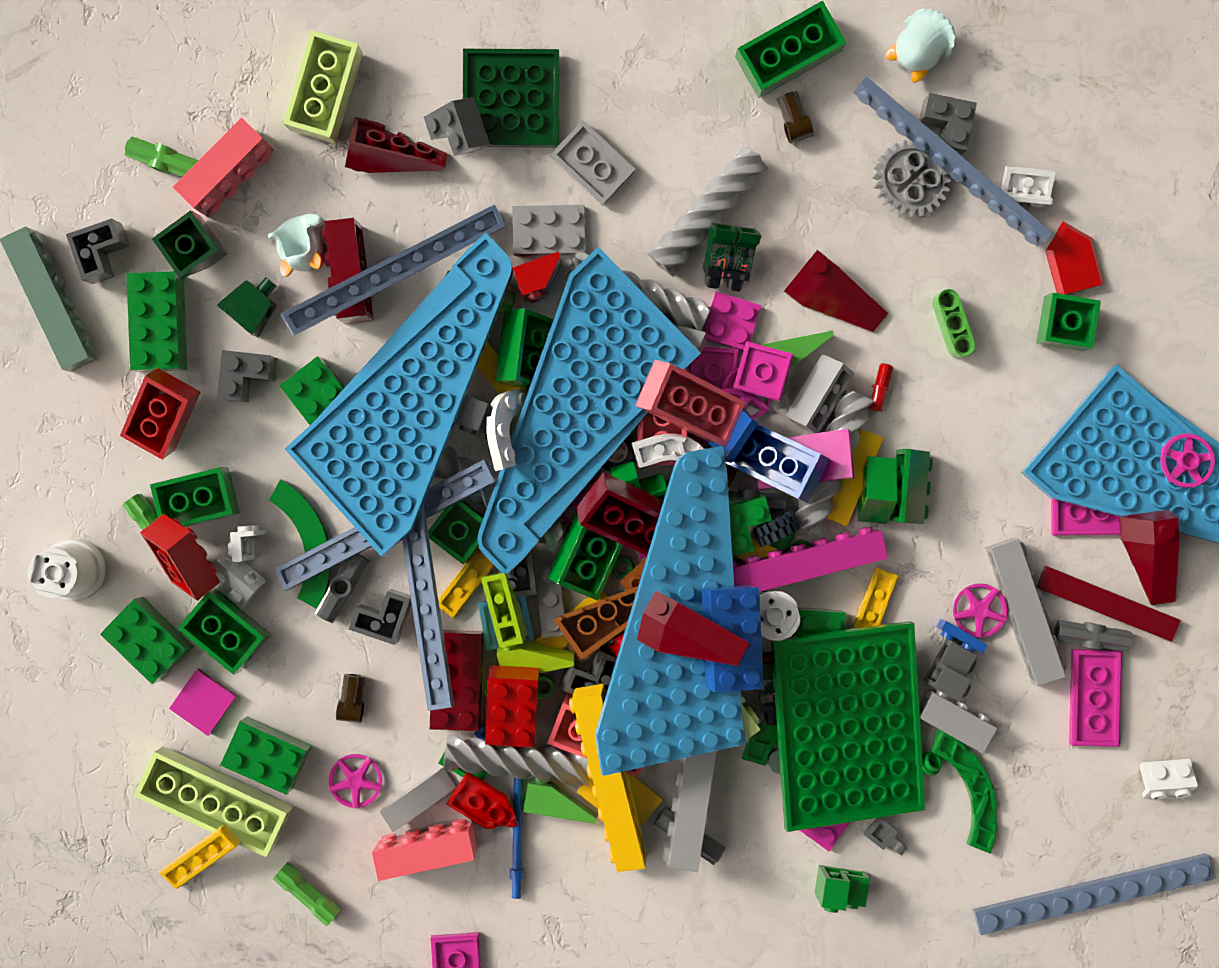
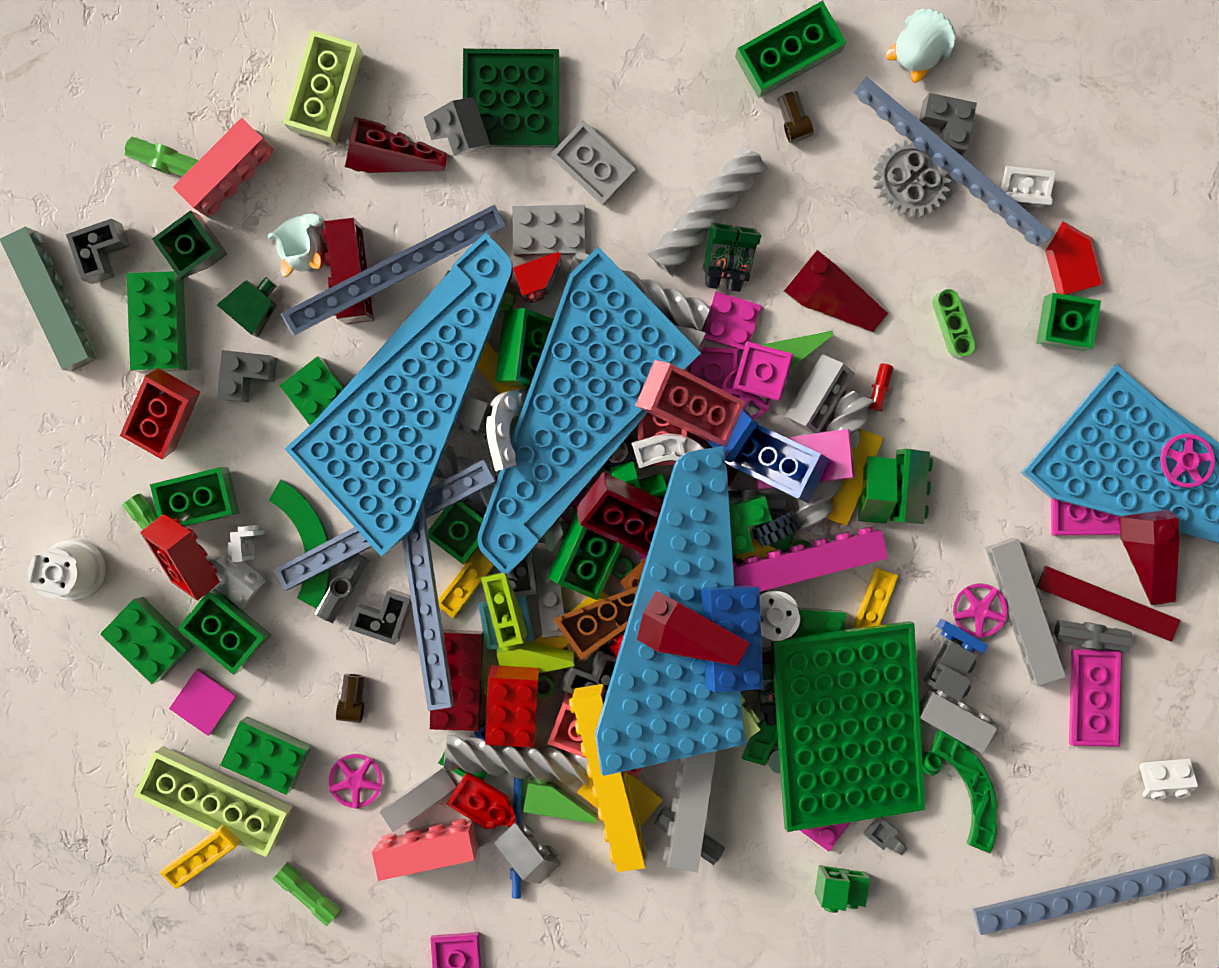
(527, 856): none -> brick

